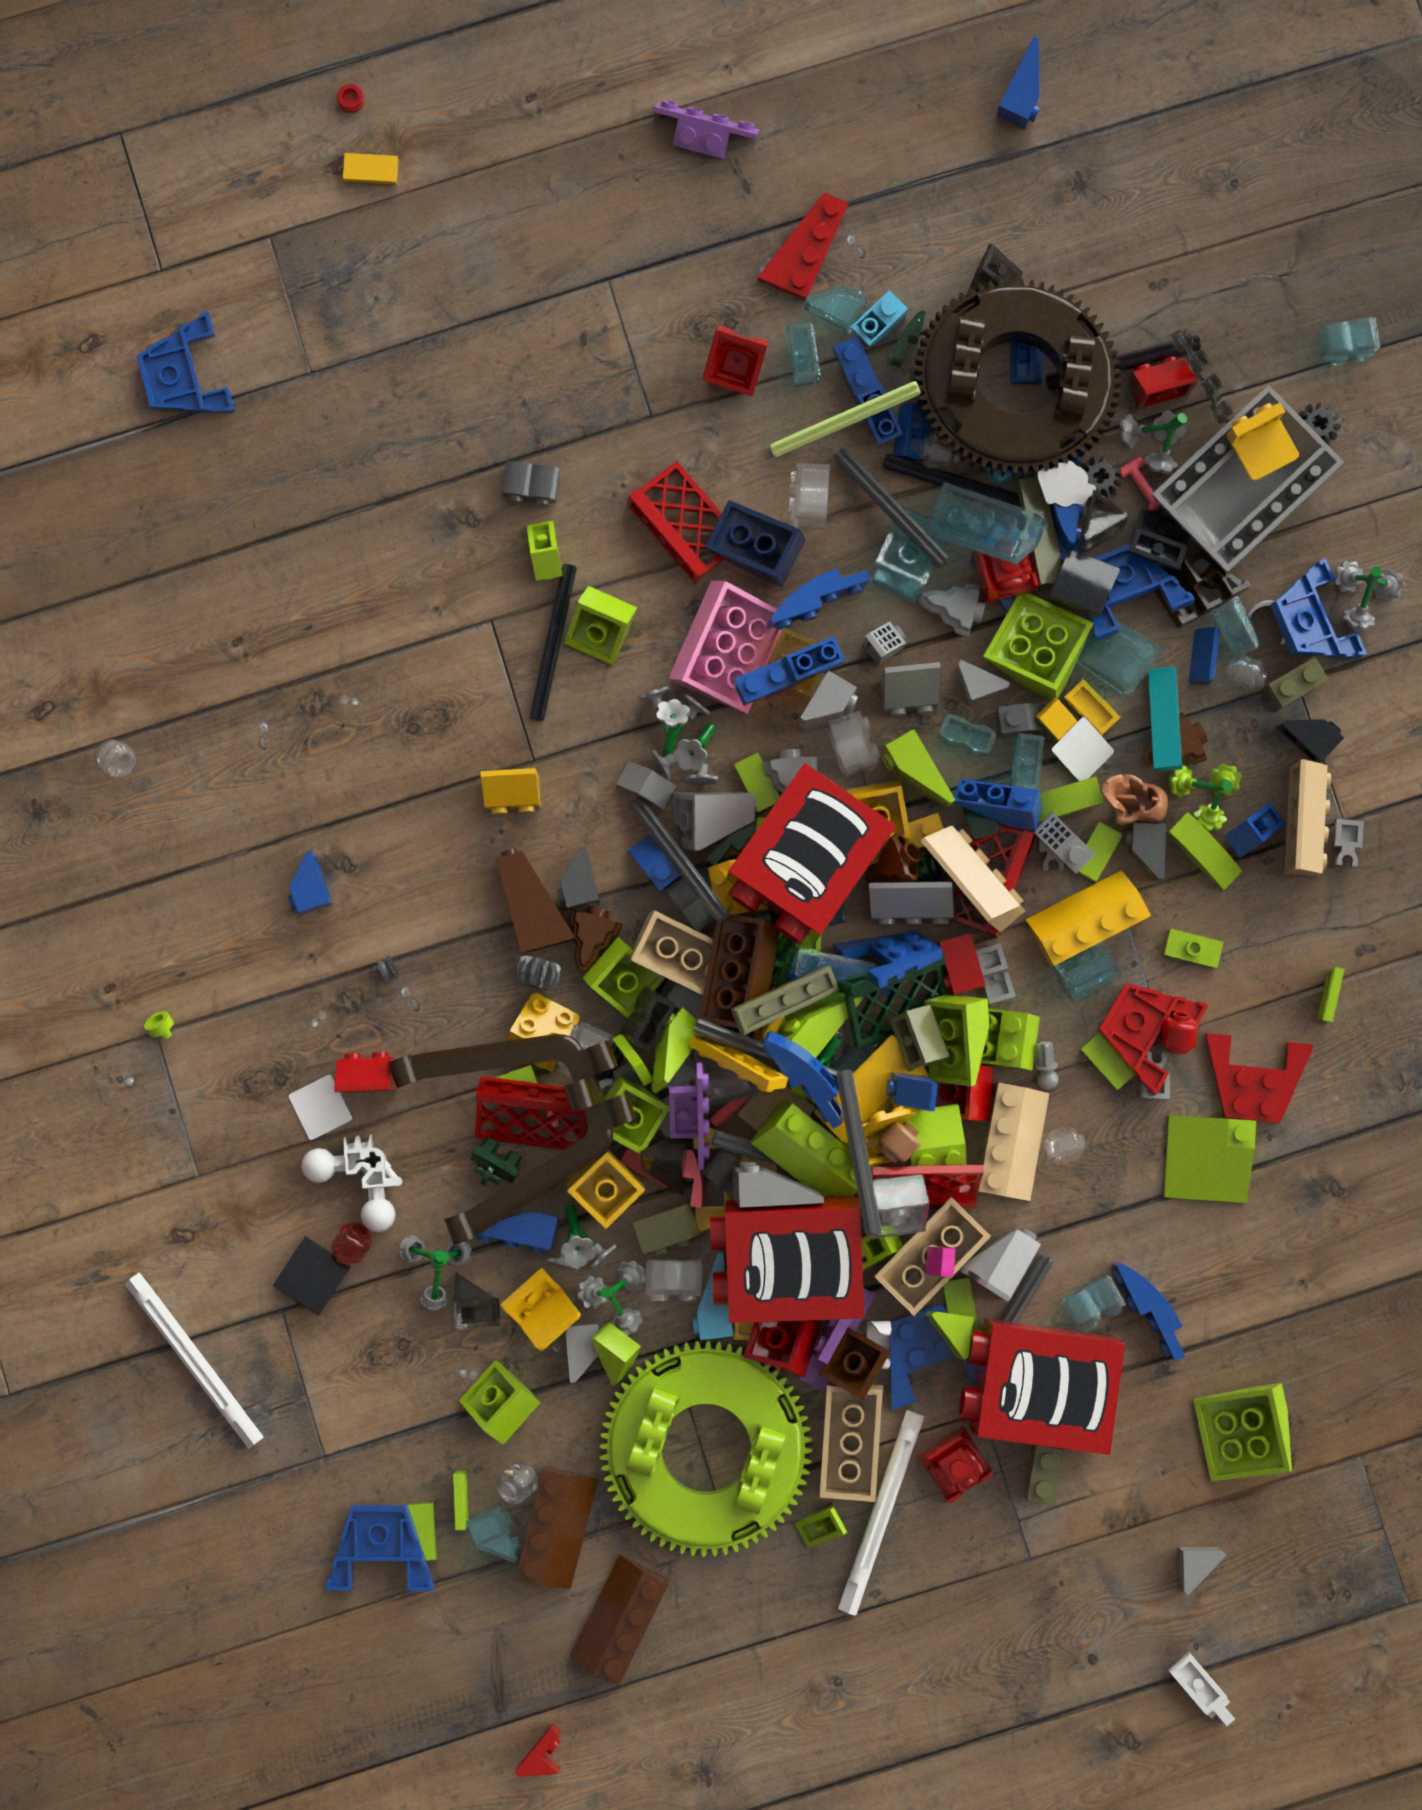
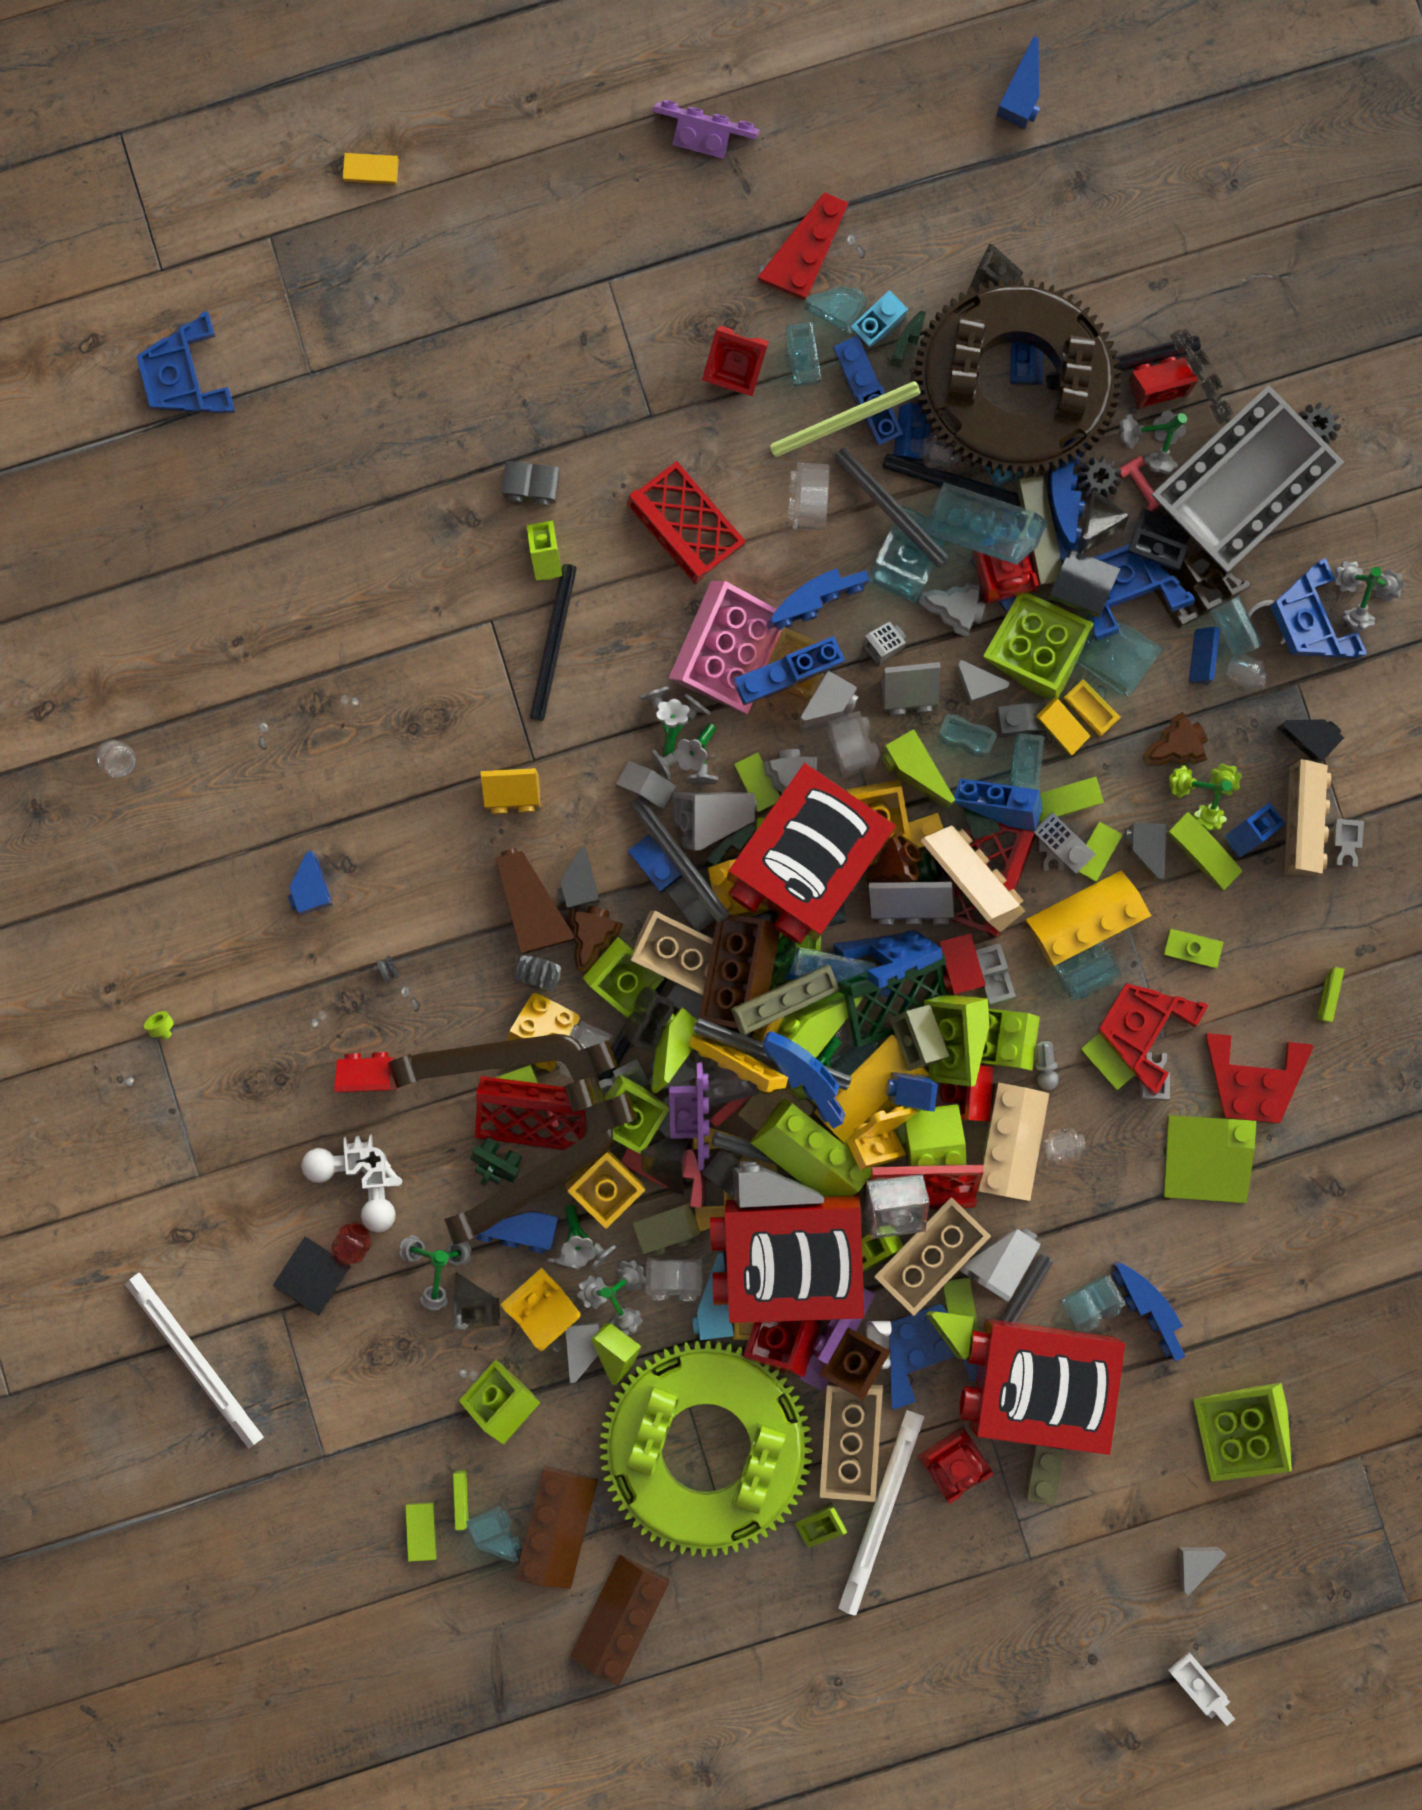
(320, 1107): white sticker -> none
(350, 98): red tile -> none
(380, 1535): blue wing -> none
(517, 1483): clear head -> none
(536, 1761): red slope -> none
(600, 625): lime slope -> none
(633, 1059): lime tile -> none
(756, 542): dark blue slope -> none
(858, 1153): dark grey axle -> none
(899, 1141): medium nougat head -> none
(940, 1261): dark pink slope -> none
(1065, 484): white sticker -> none
(1082, 750): white sticker -> none
(1135, 800): nougat head -> none
(1165, 719): teal tile -> none
(1179, 1033): red head -> none
(1262, 442): yellow bracket -> none
(1295, 684): olive brick -> none
(1349, 340): clear light blue brick -> none

